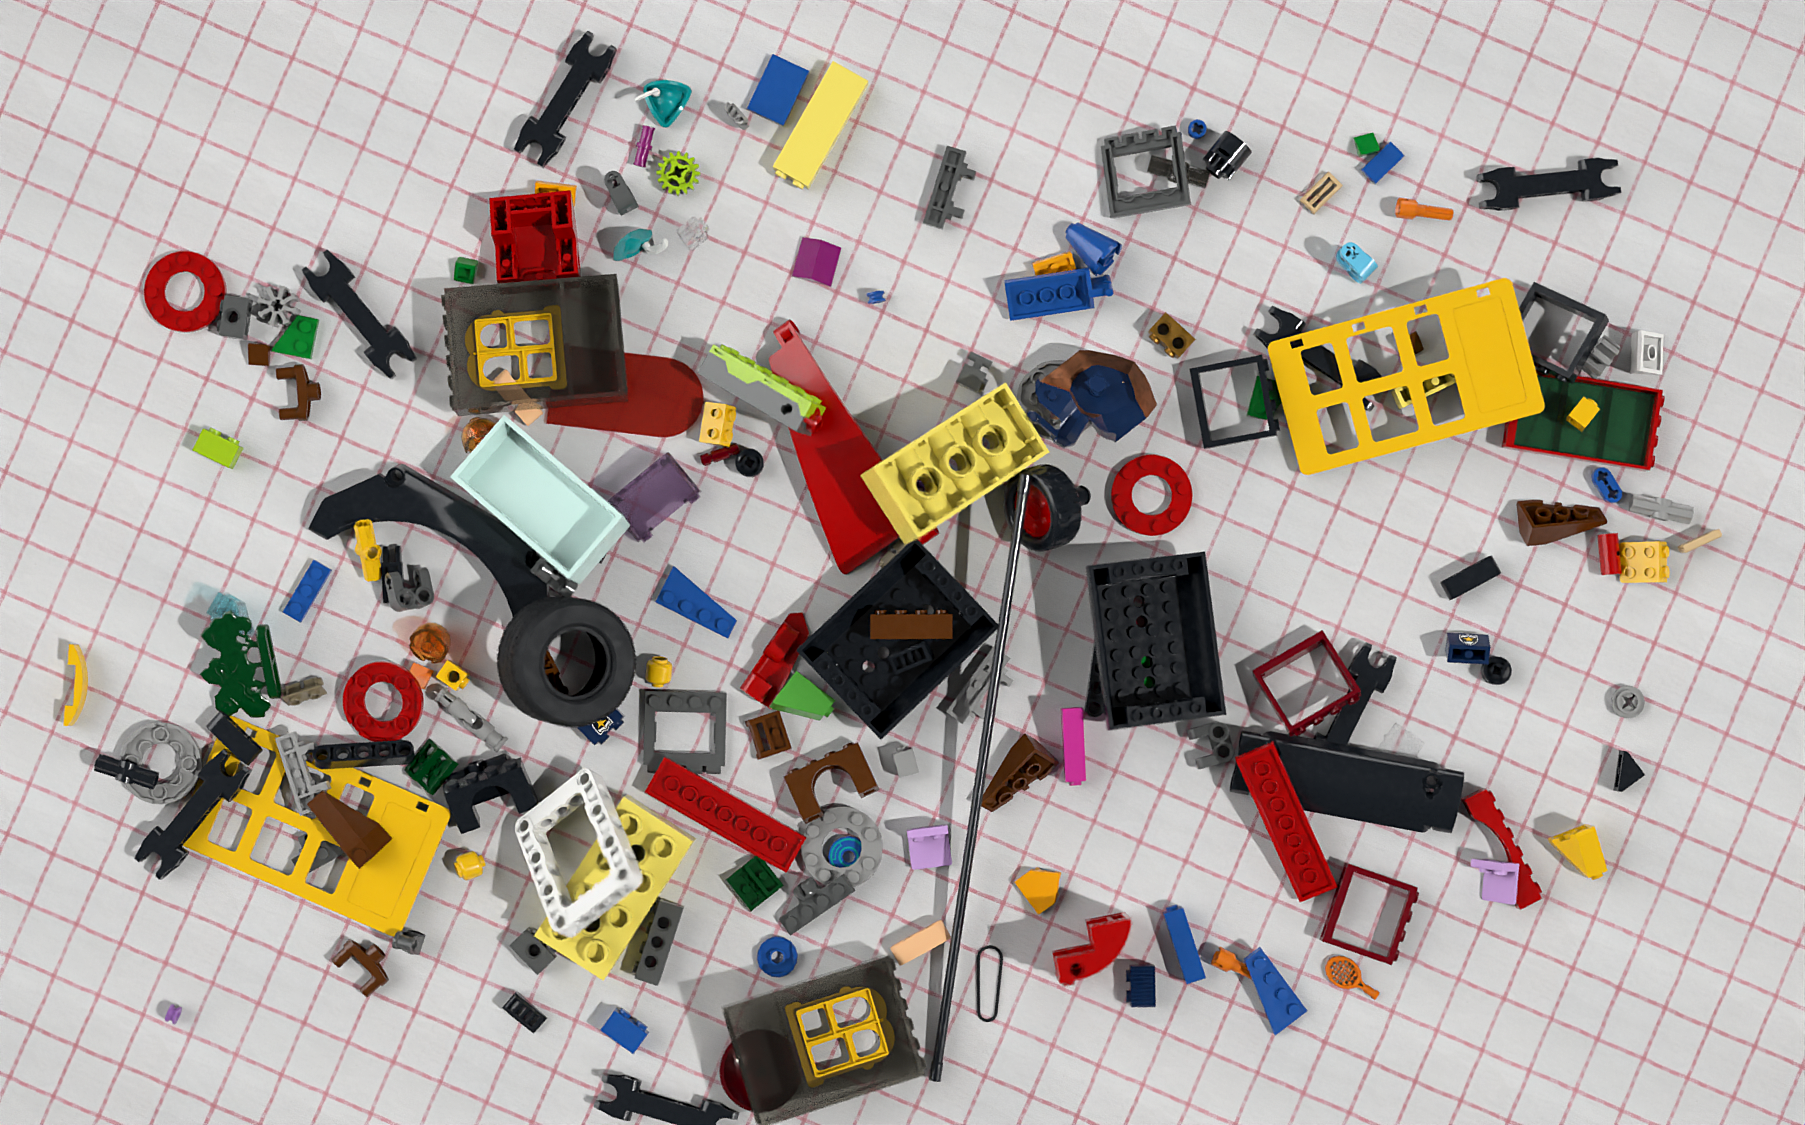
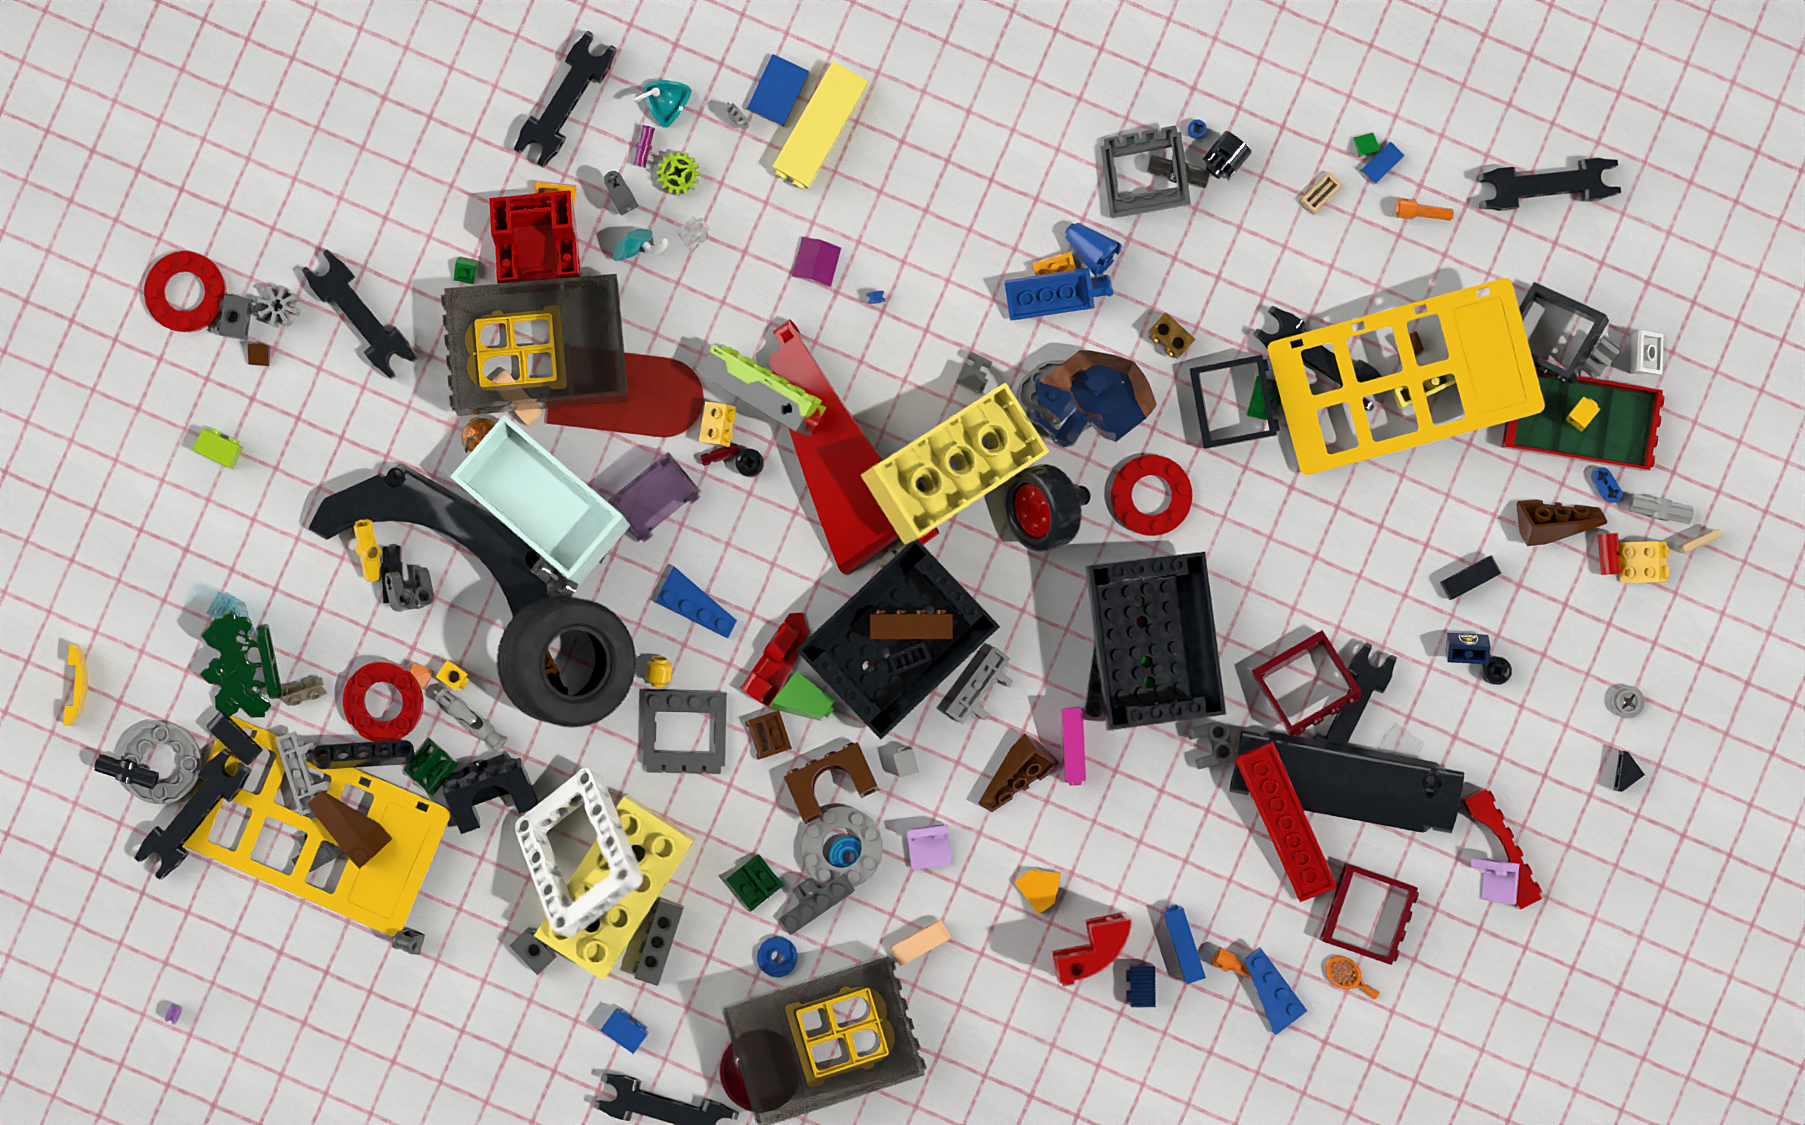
(298, 338): green wing -> none
(305, 392): reddish brown connector -> none
(307, 591): blue plate -> none
(369, 958): reddish brown connector -> none
(430, 642): clear orange cylinder -> none
(469, 865): yellow head -> none
(520, 1018): black slope -> none
(599, 731): dark blue brick -> none
(725, 814): red plate -> none
(950, 172): dark grey hinge -> none
(998, 985): black piece -> none
(1023, 492): black piece -> none
(1357, 264): medium azure piece -> none
(1582, 850): yellow slope -> none

